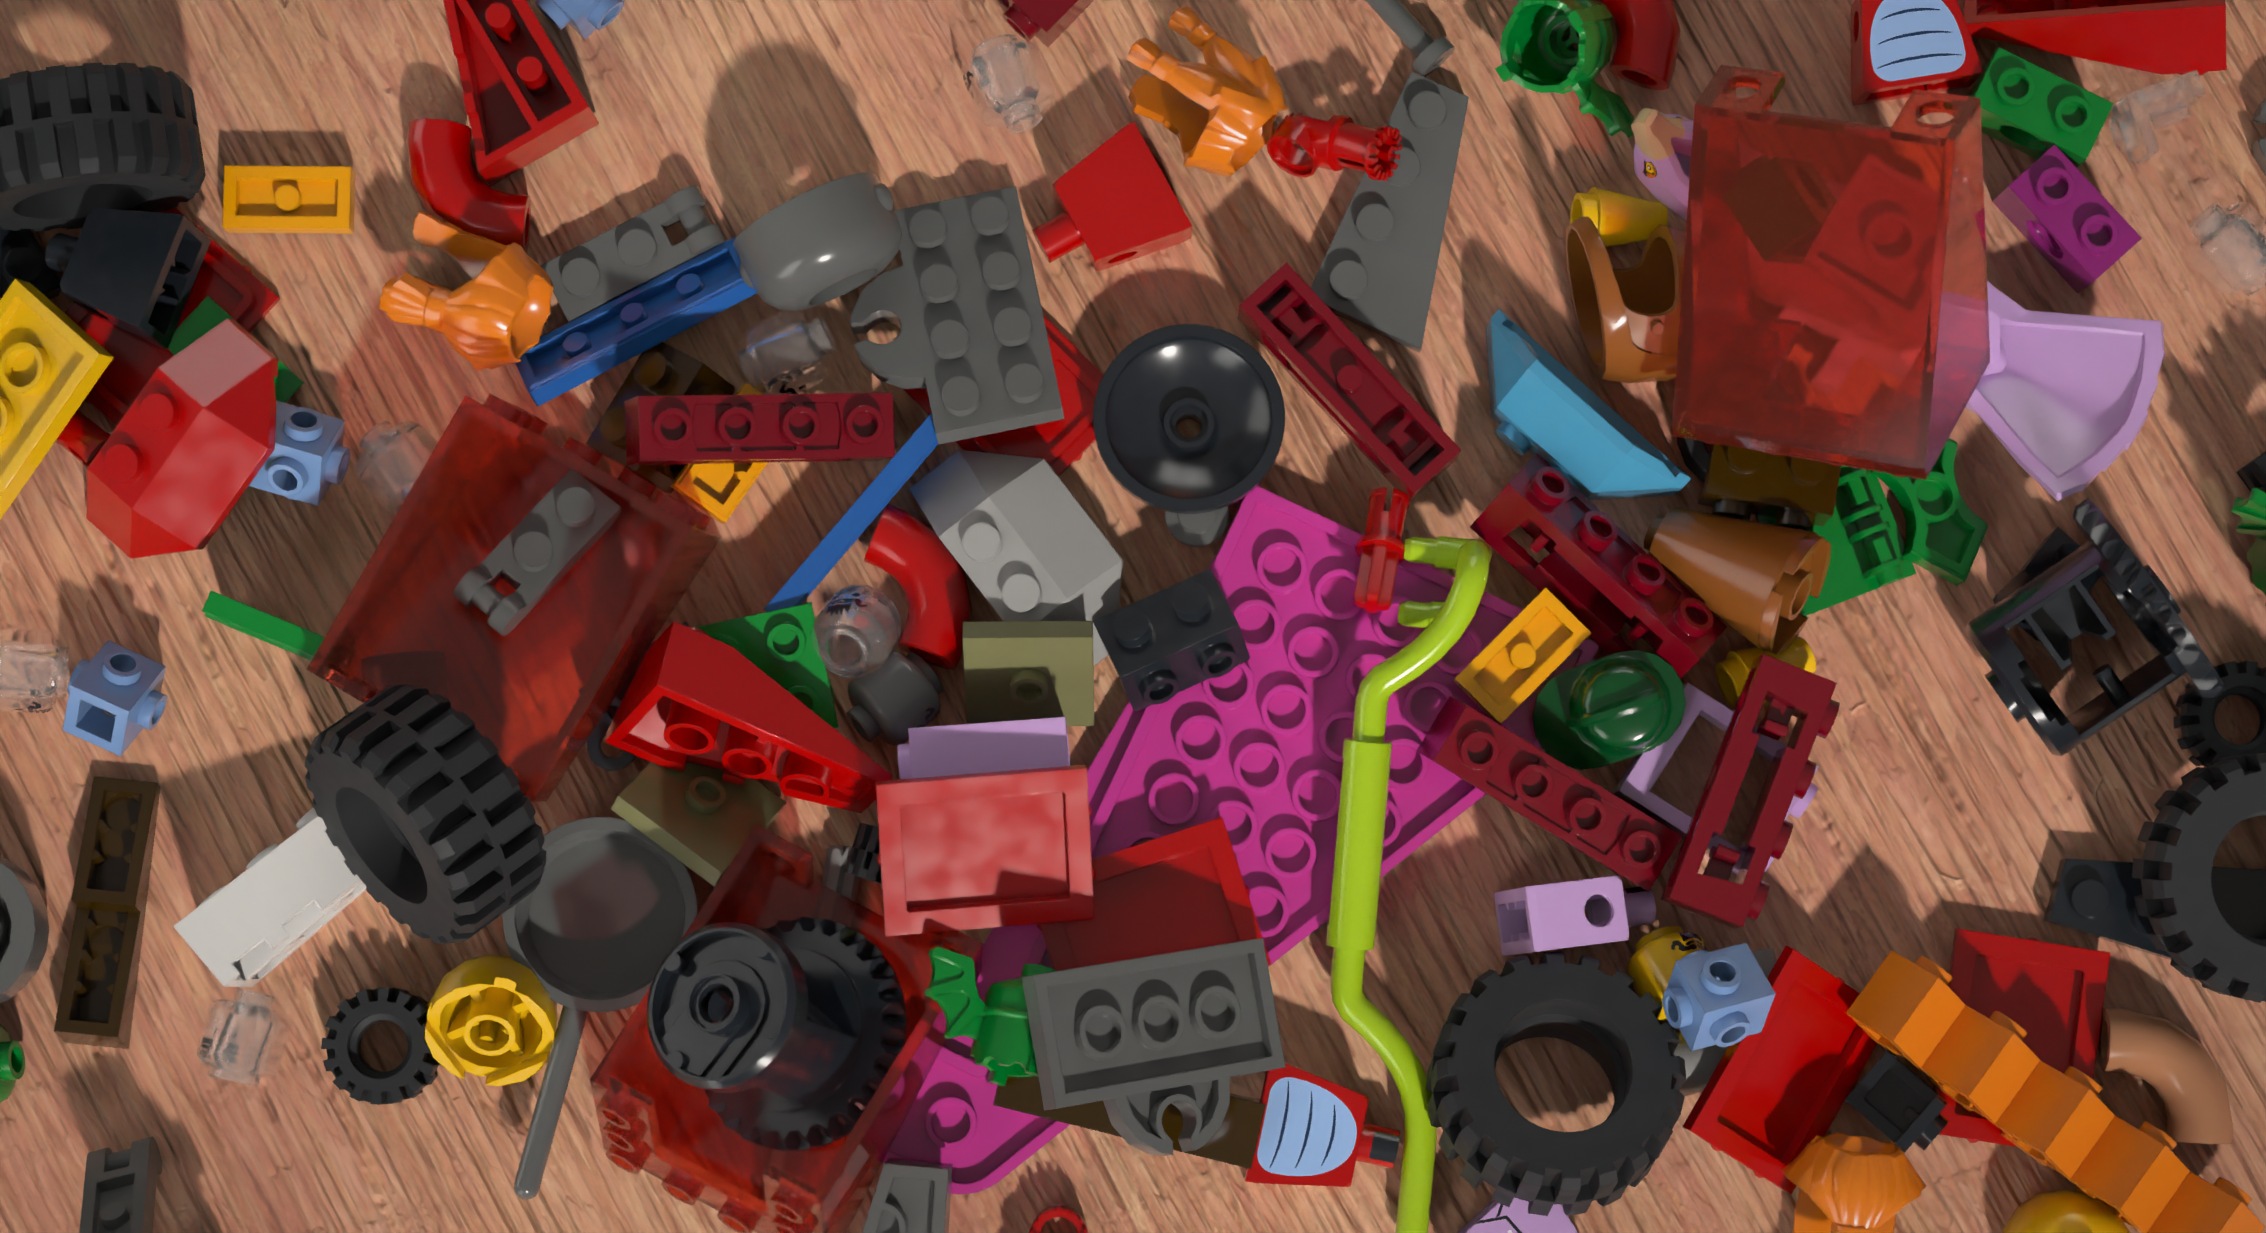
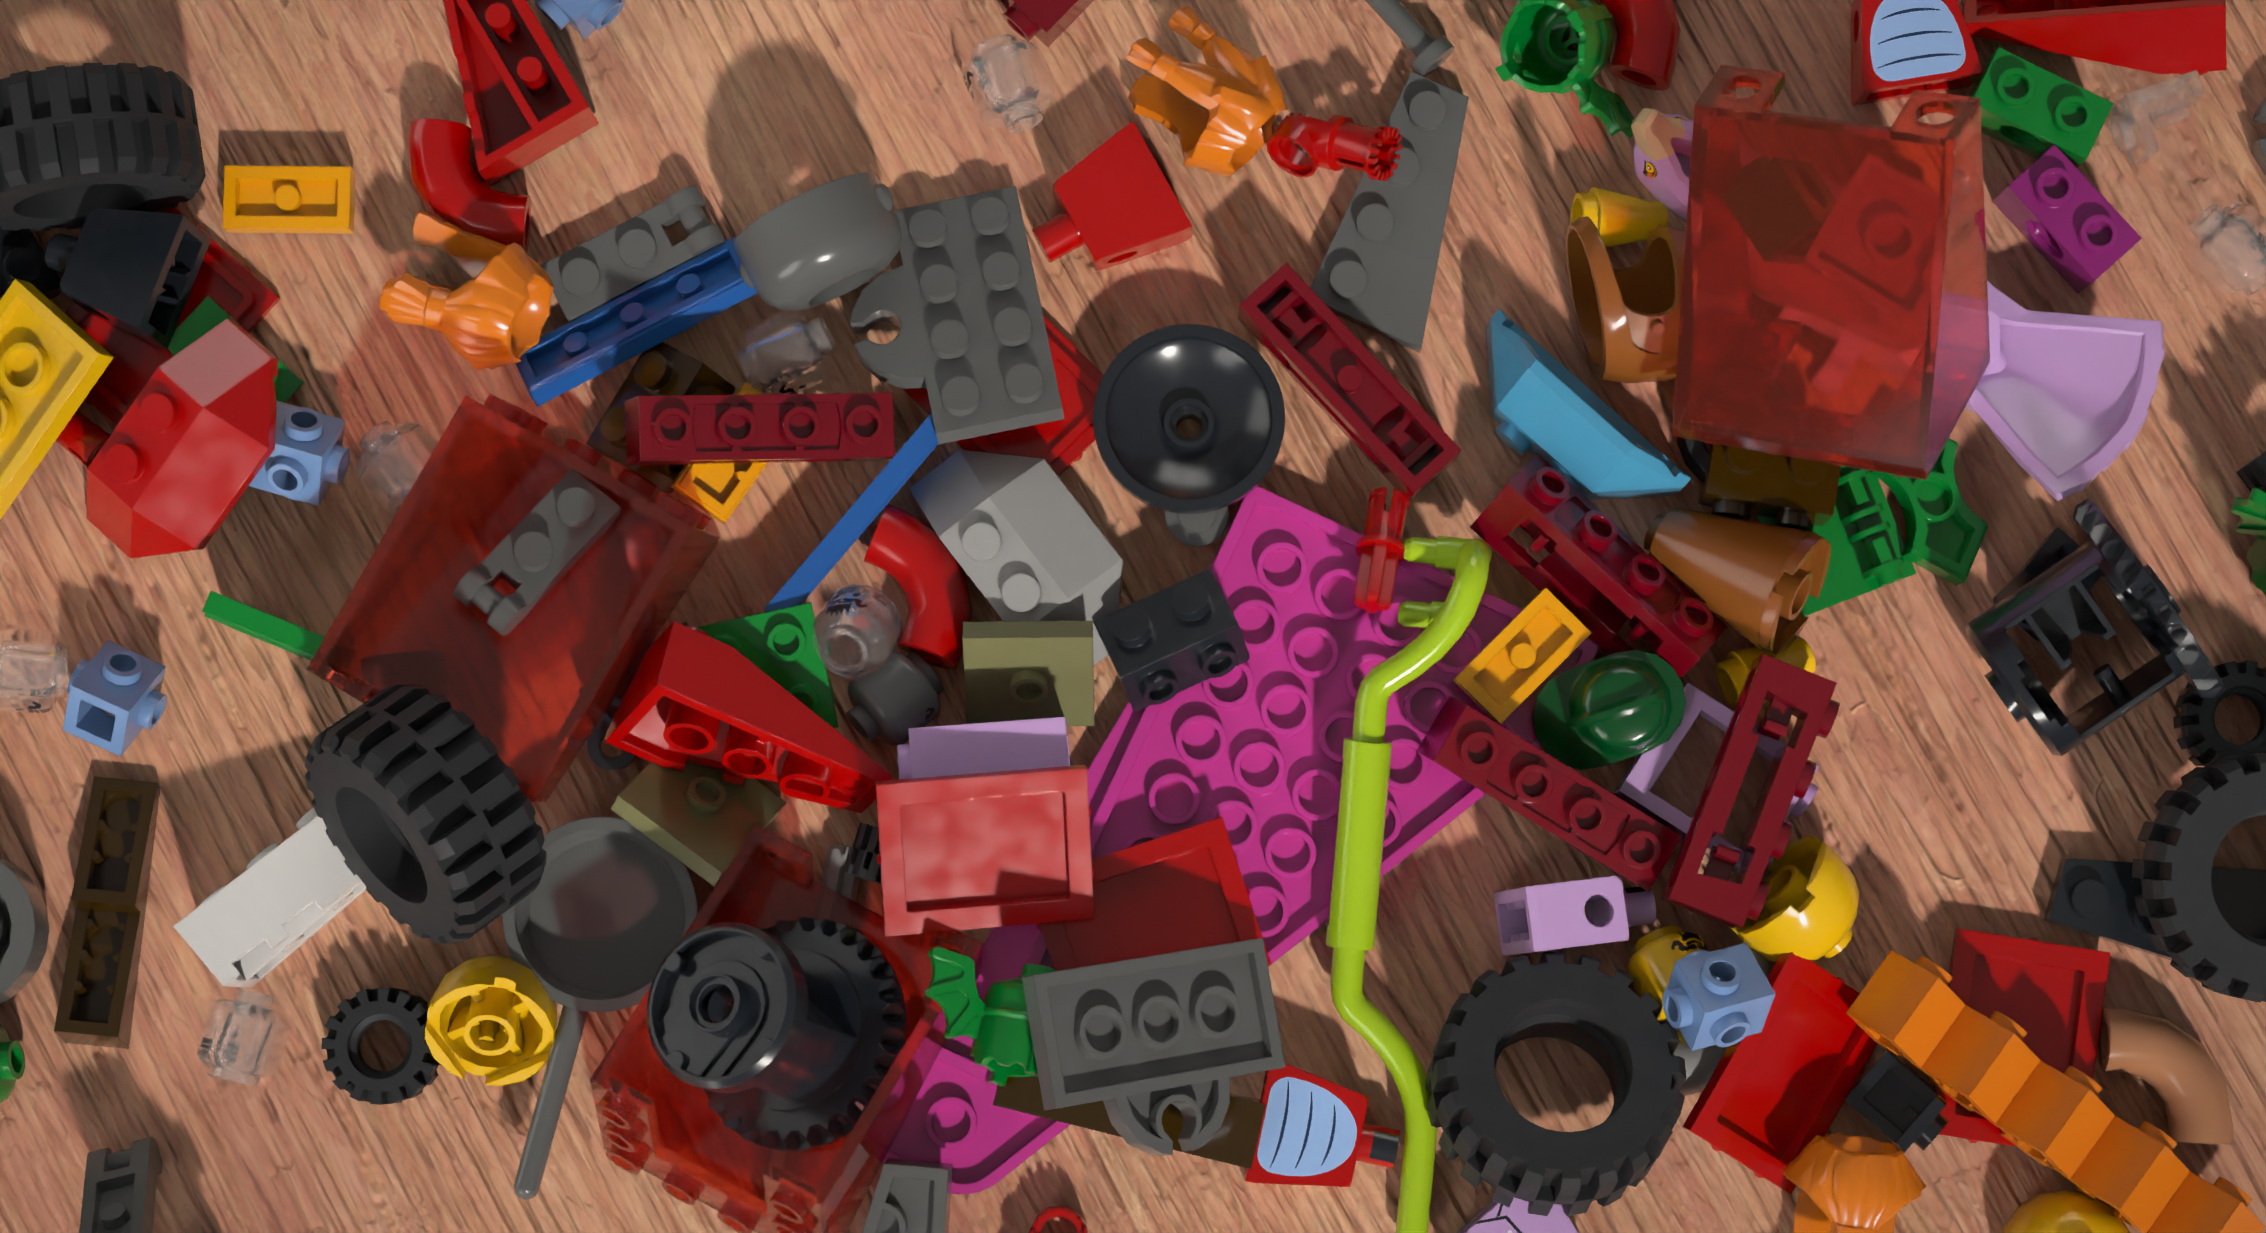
(1807, 904): none -> yellow cylinder

